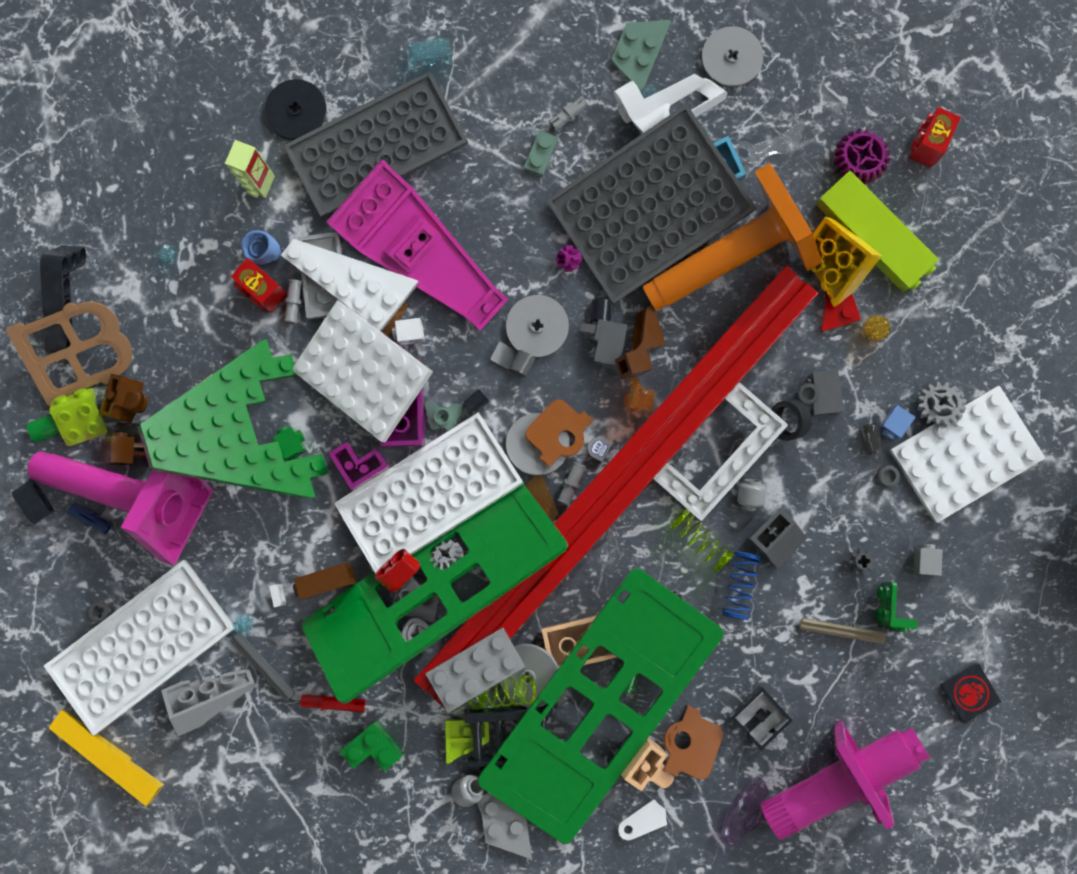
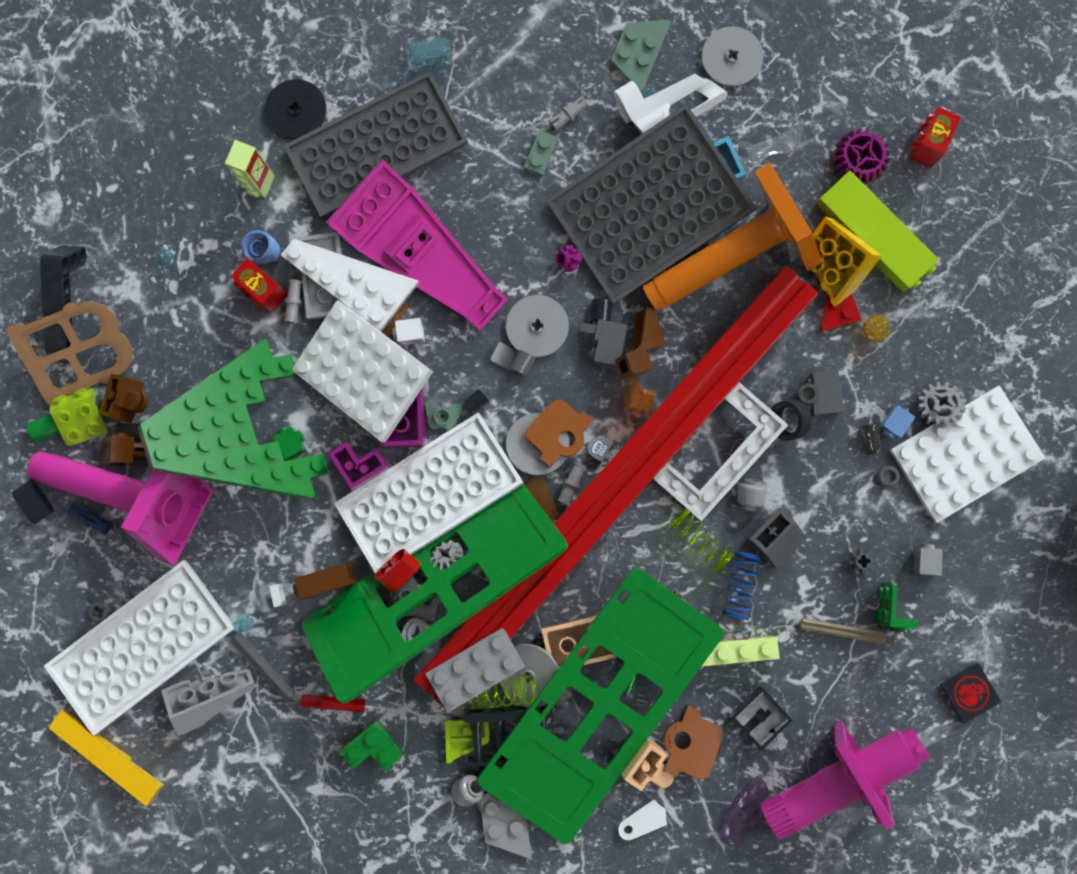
(744, 650): none -> yellowish green brick

